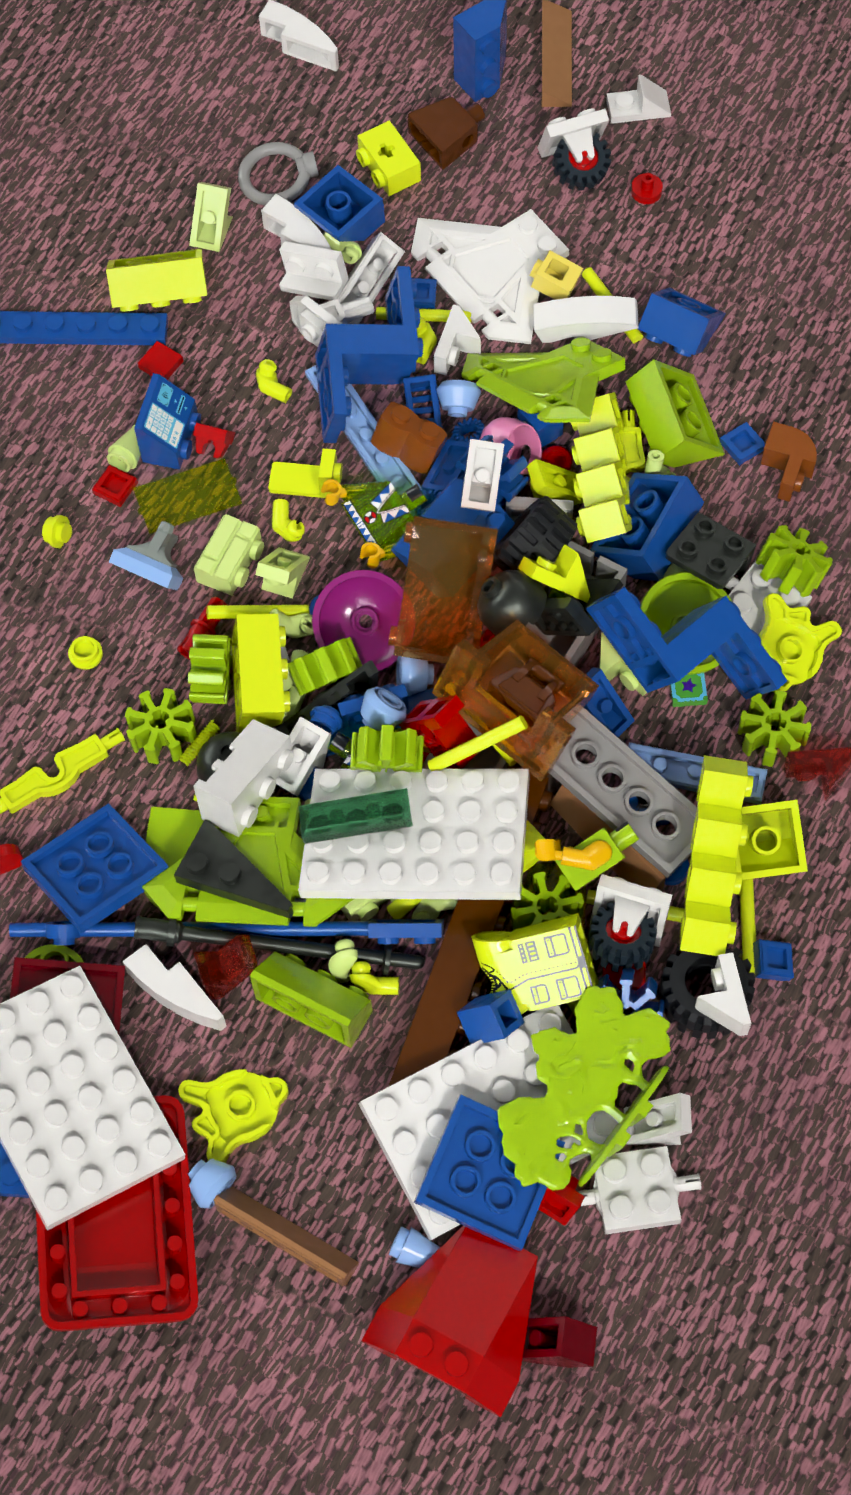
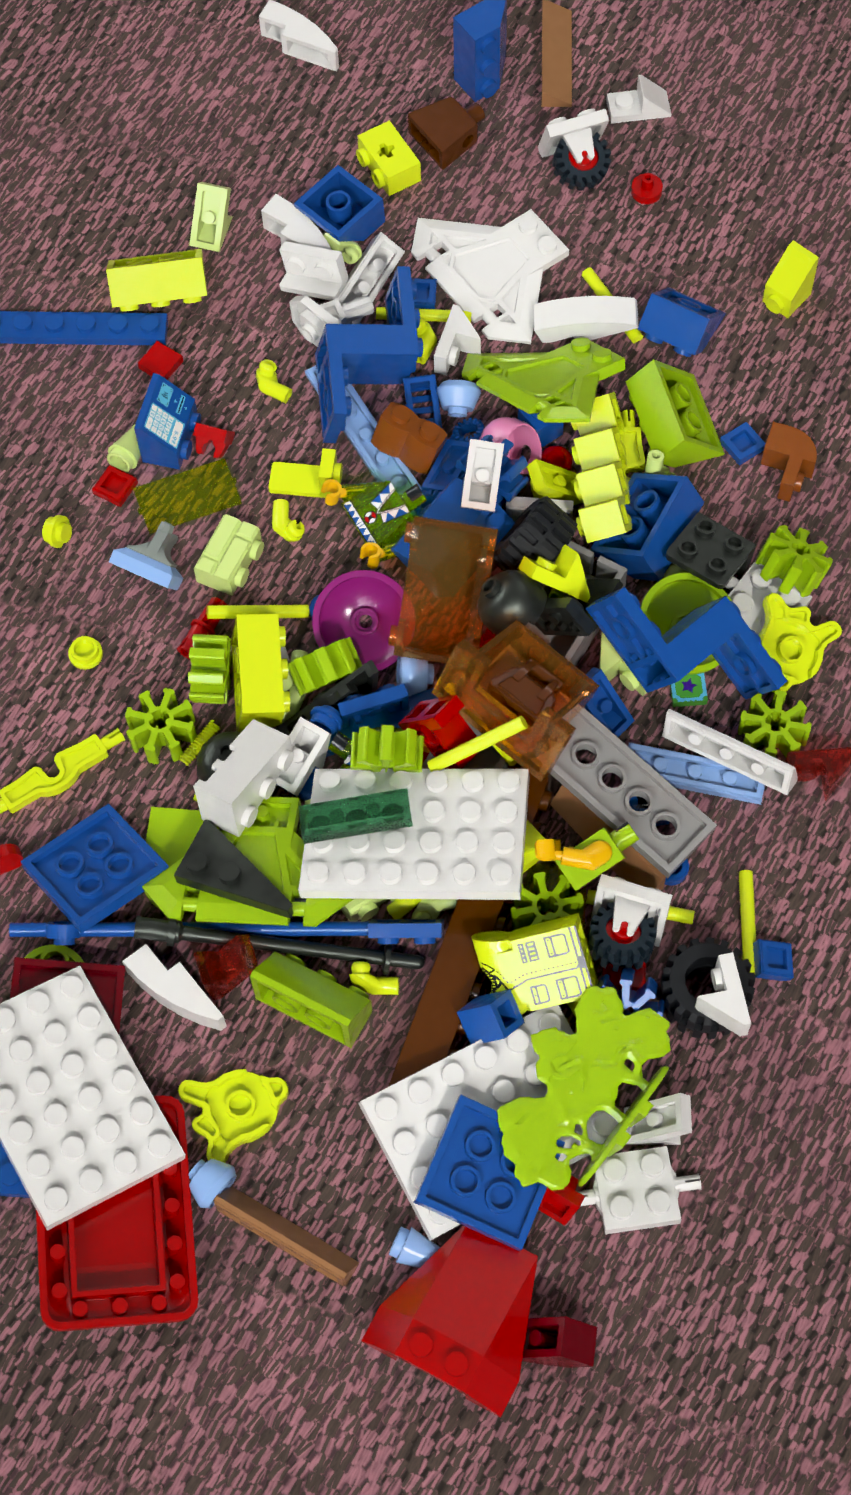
(282, 571): yellowish green slope -> none
(296, 625): yellowish green arm -> none
(305, 164): light grey piece -> none
(343, 960): yellowish green arm -> none
(382, 708): light blue cone -> none
(555, 276): light yellow brick -> none
(714, 846): neon yellow brick -> none
(729, 752): none -> white slope
(772, 842): neon yellow slope -> none
(791, 280): none -> neon yellow slope

